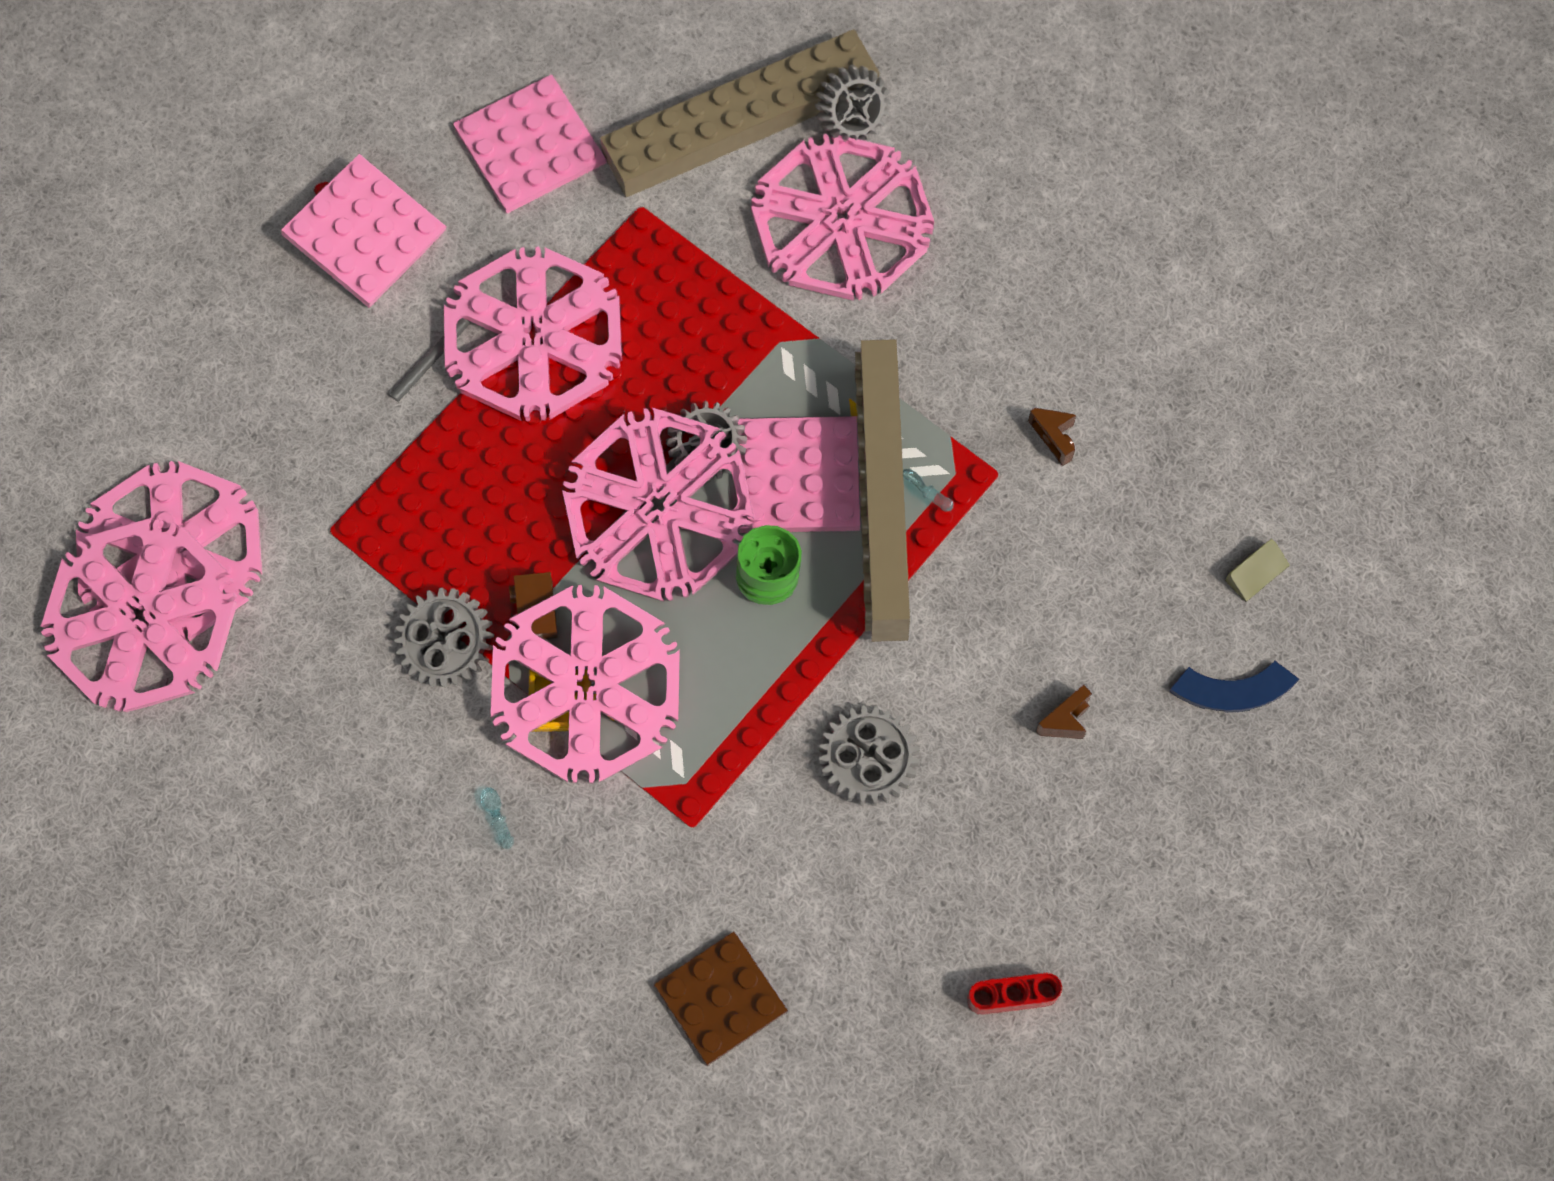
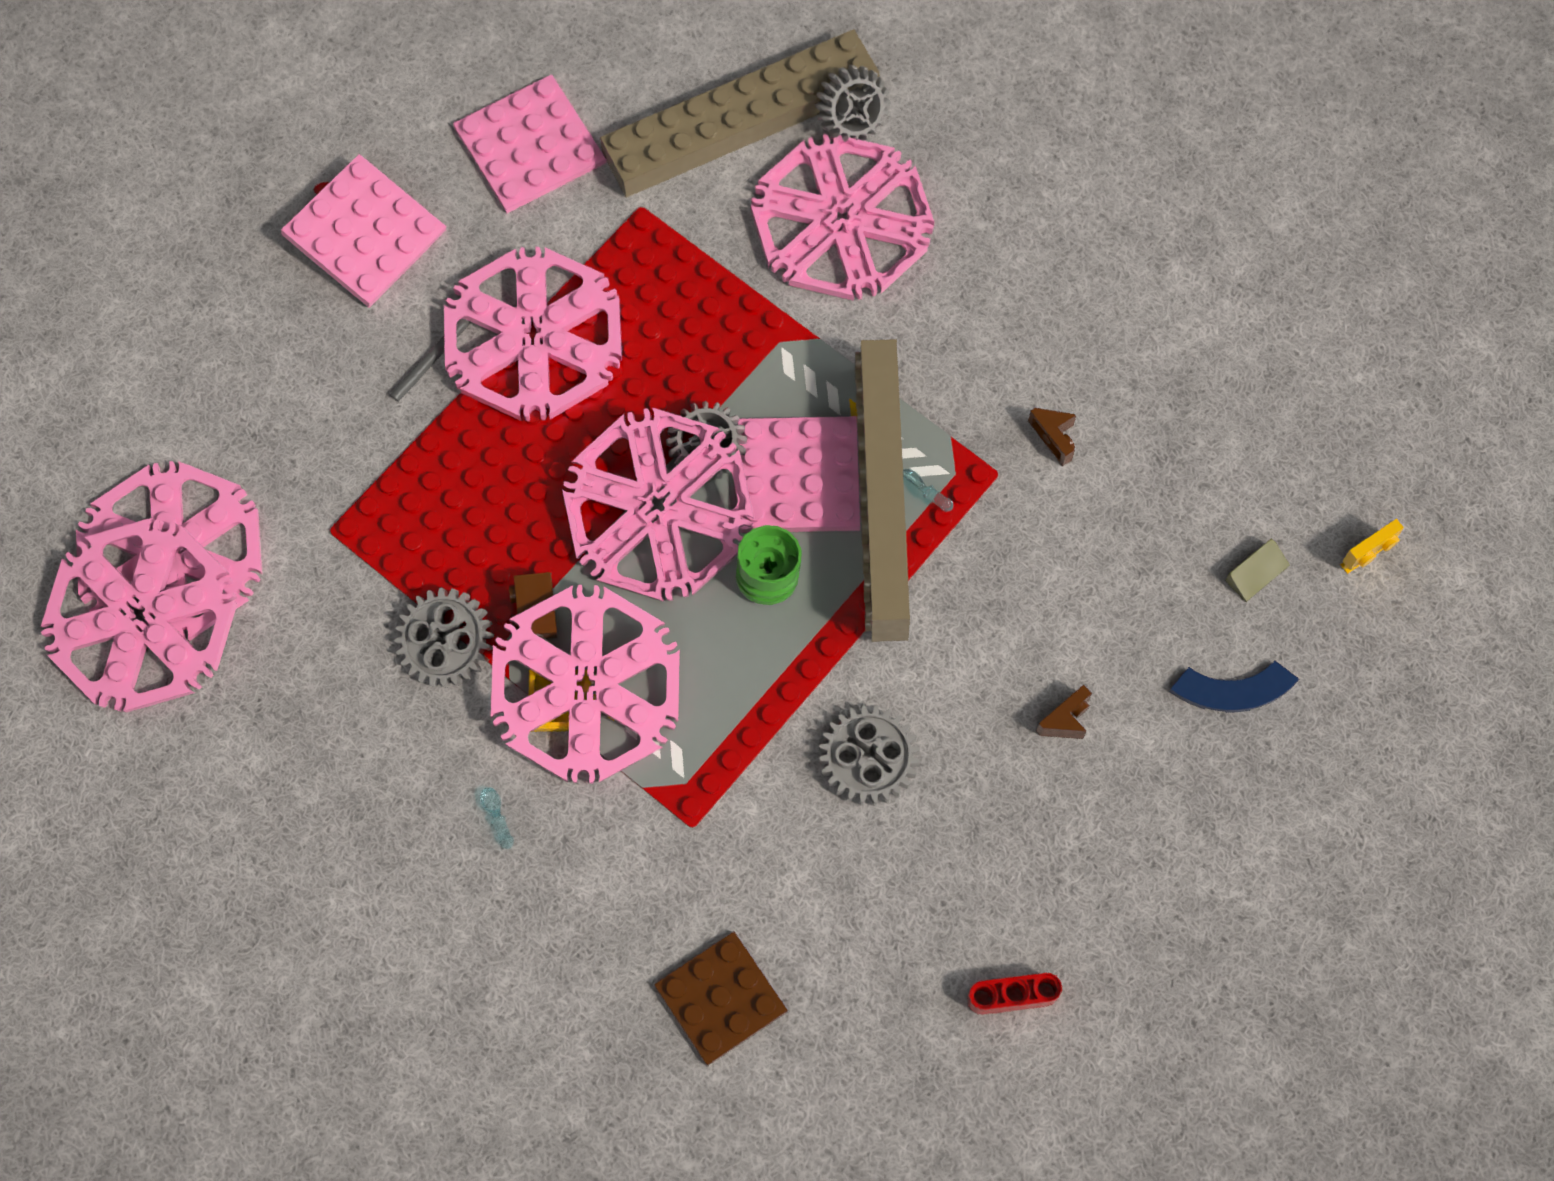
(1366, 550): none -> yellow plate

